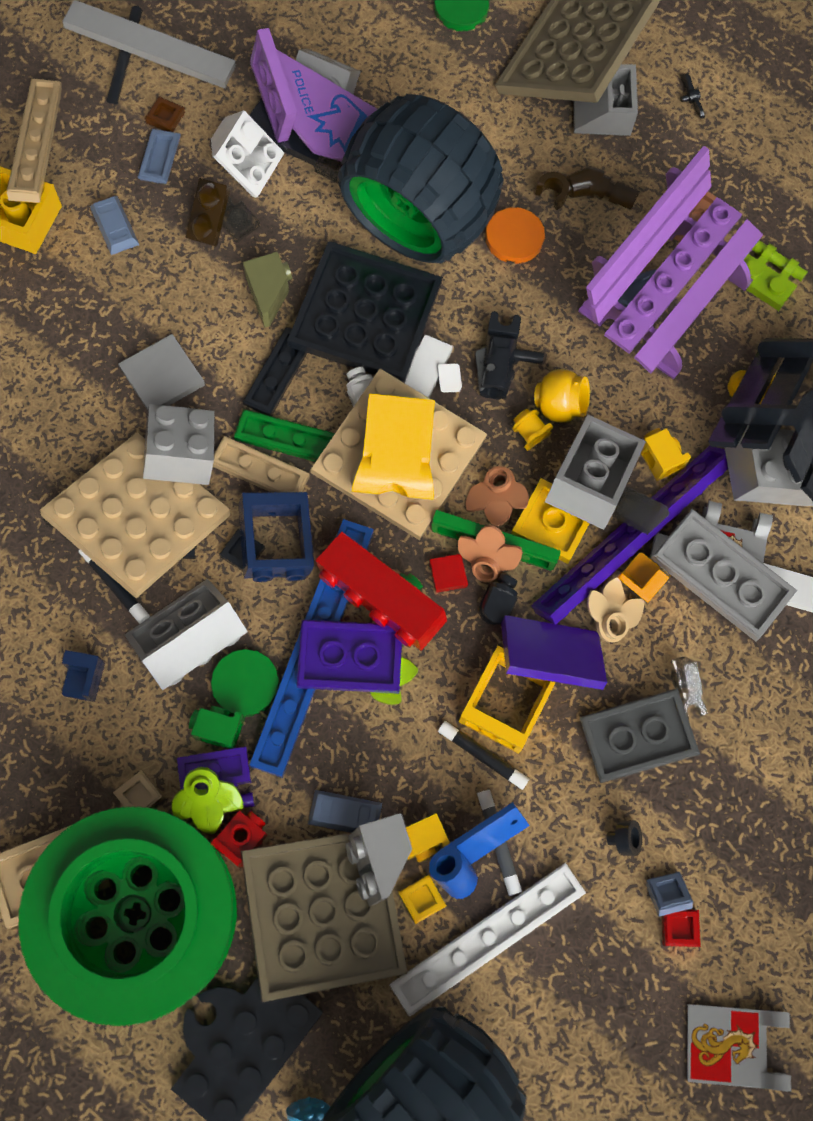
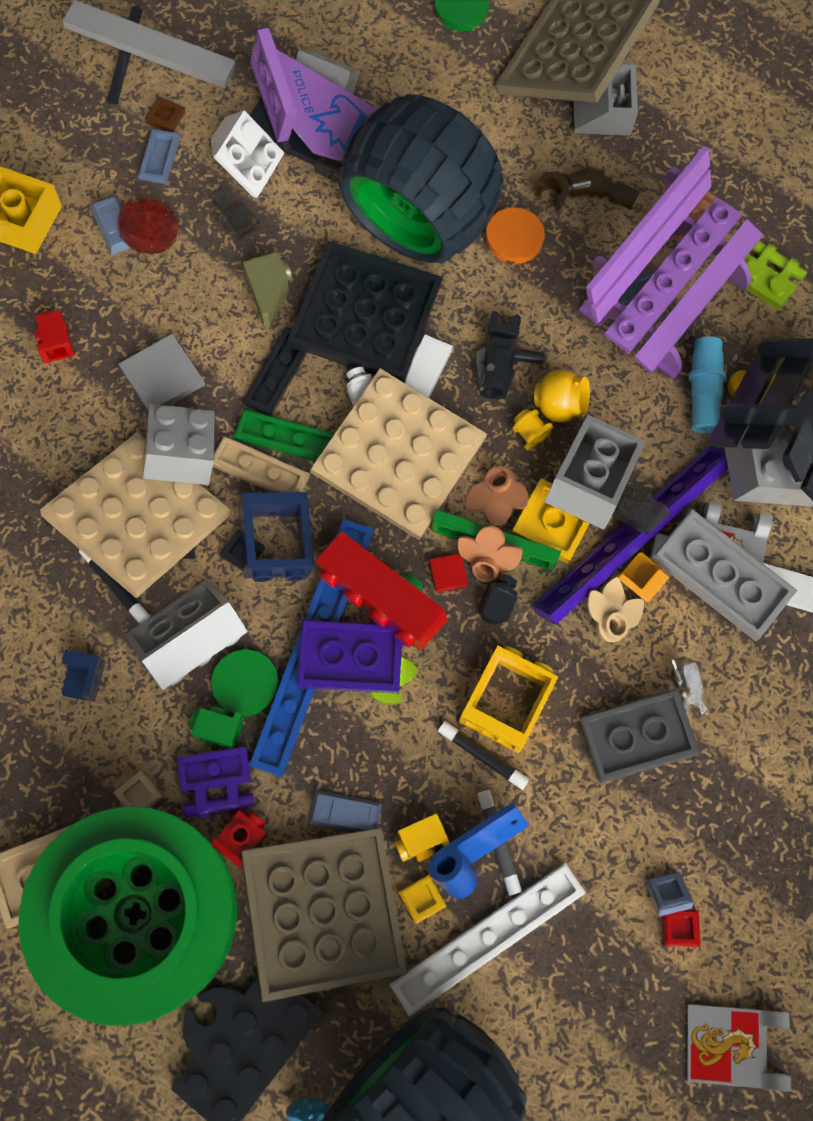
(34, 141): tan tile -> none
(53, 337): none -> red brick
(147, 226): none -> clear red tile
(206, 805): lime plate -> none
(208, 212): dark brown tile -> none
(380, 855): light grey slope -> none
(397, 447): yellow piece -> none
(449, 377): white sticker -> none
(553, 652): dark purple tile -> none
(626, 838): black tile -> none
(663, 454): yellow brick -> none
(692, 95): black piece -> none
(707, 383): none -> medium azure piece

